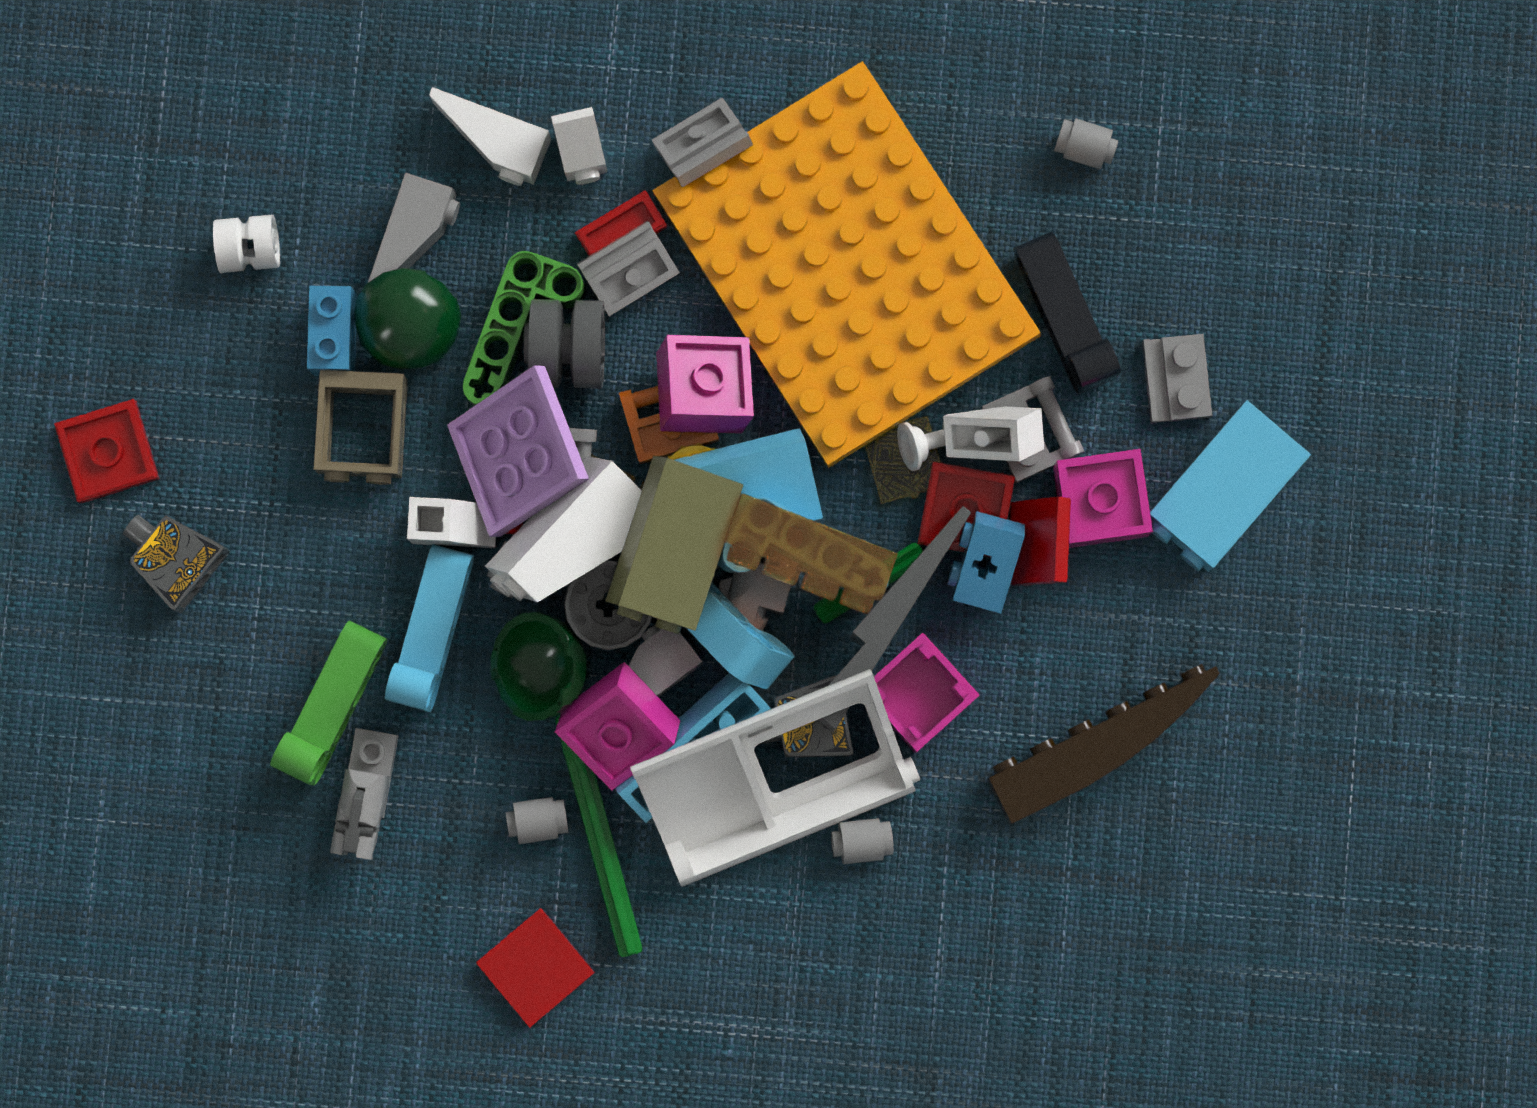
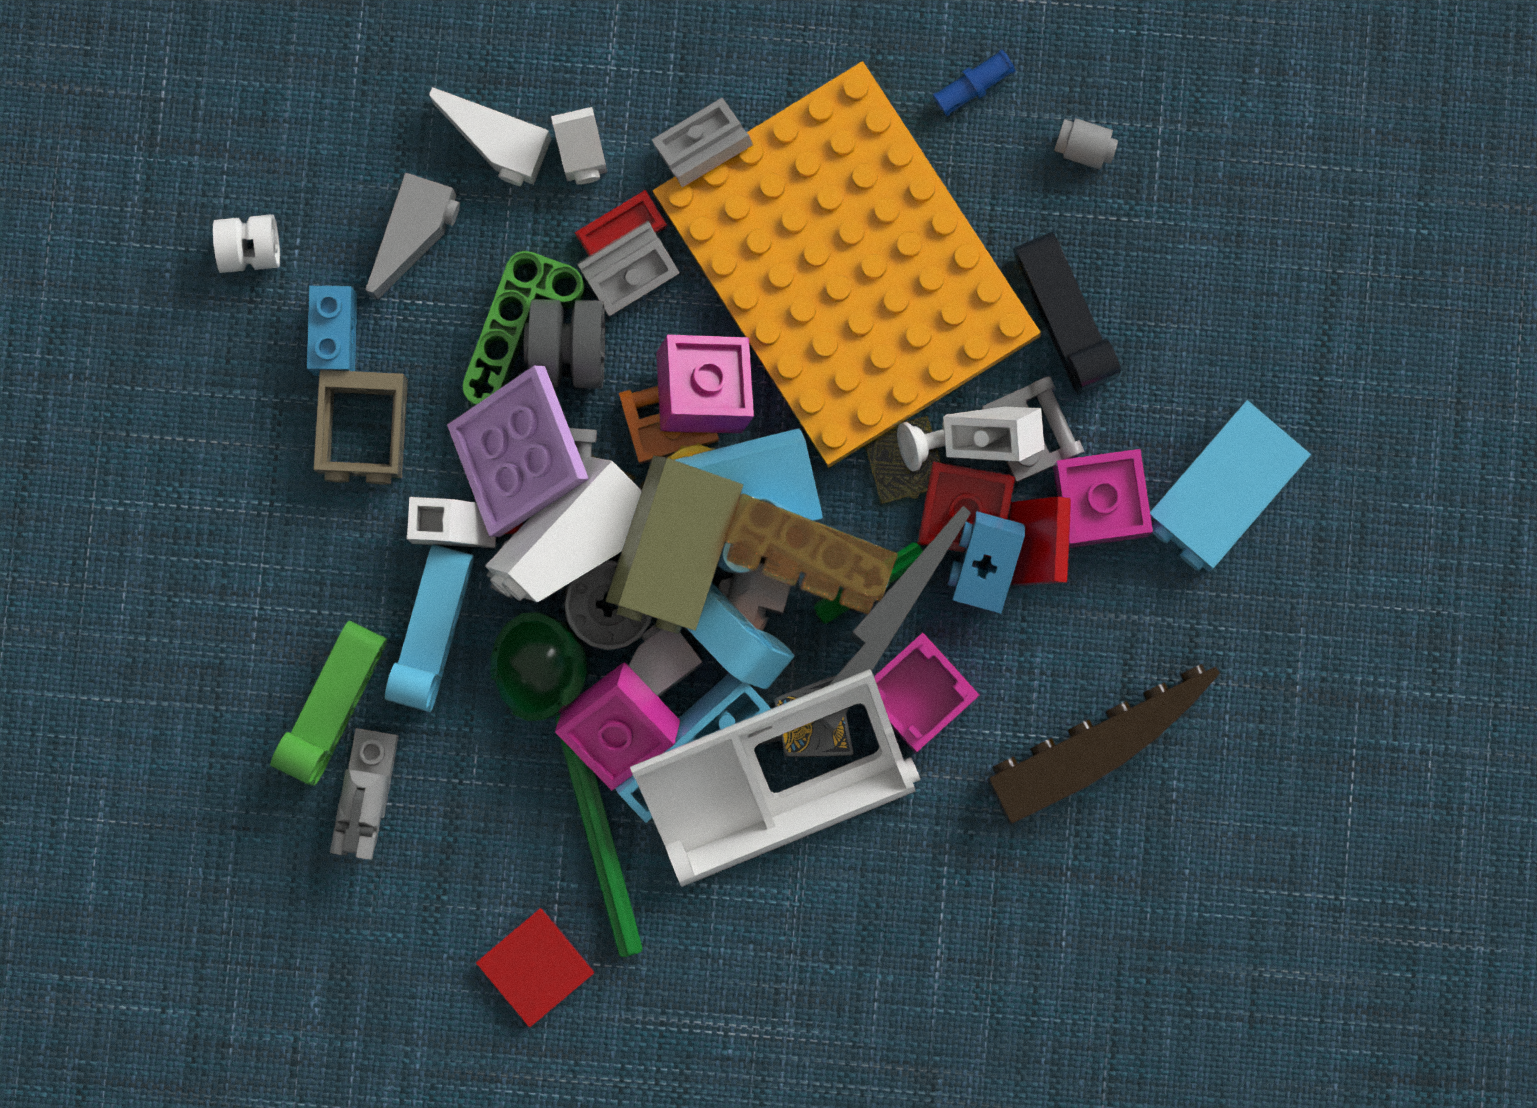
(106, 451): red tile -> none
(173, 559): torso -> none
(406, 319): dark green cylinder -> none
(537, 820): light grey brick -> none
(862, 841): light grey brick -> none
(974, 83): none -> blue pin
(1177, 378): light grey plate -> none

